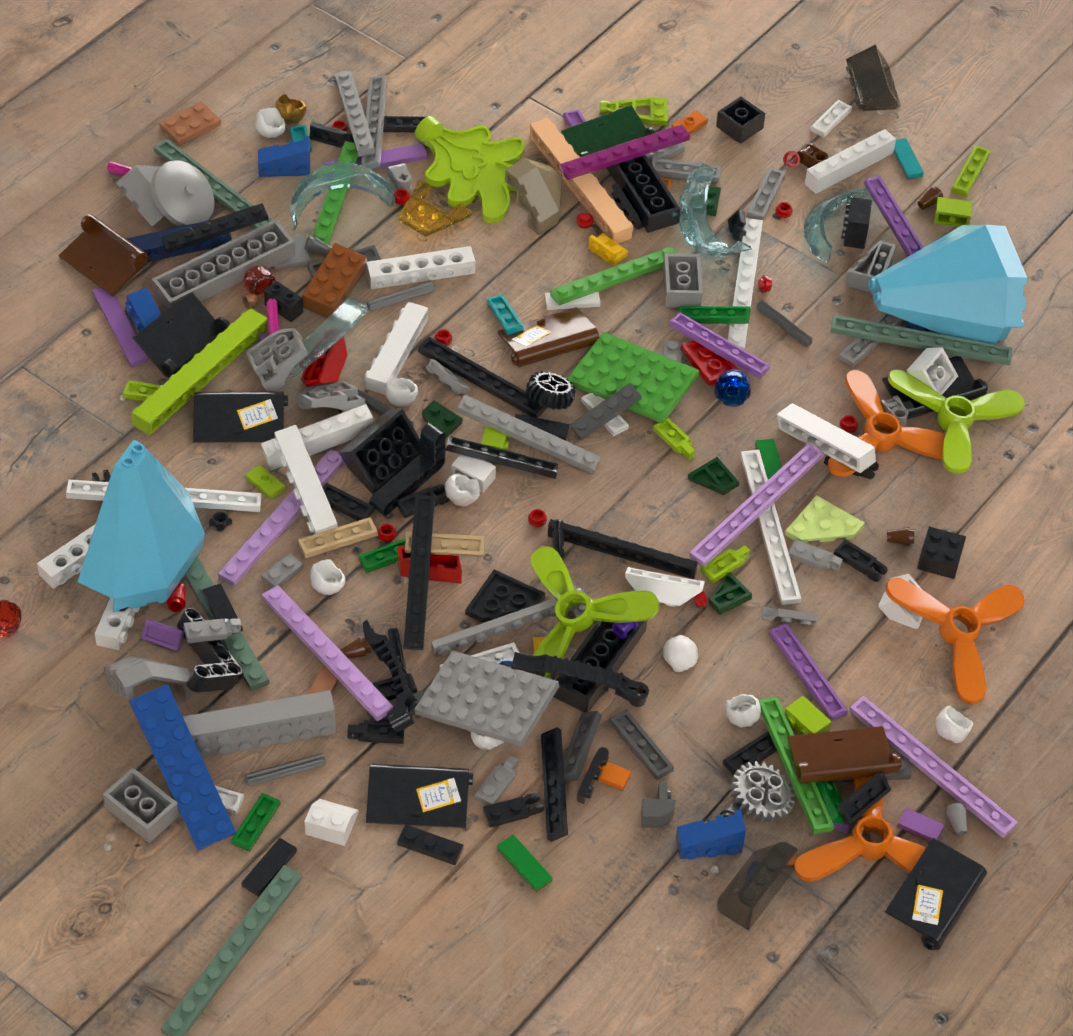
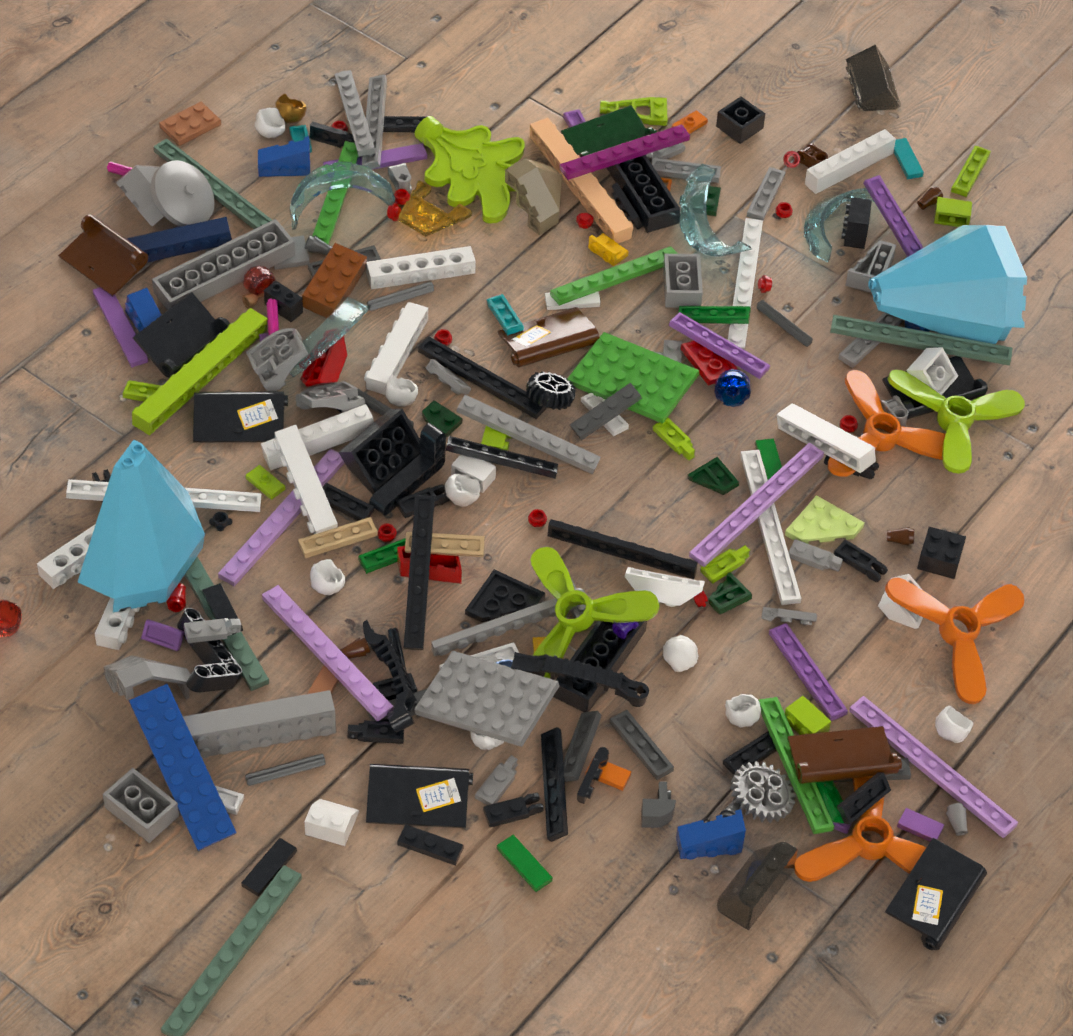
(215, 228): black plate -> none
(255, 822): green tile -> none
(282, 571): light grey plate -> none
(393, 211): none -> red plate
(555, 428): black tile -> none
(558, 536): black axle -> none
(736, 224): black plate -> none
(831, 118): white tile -> none

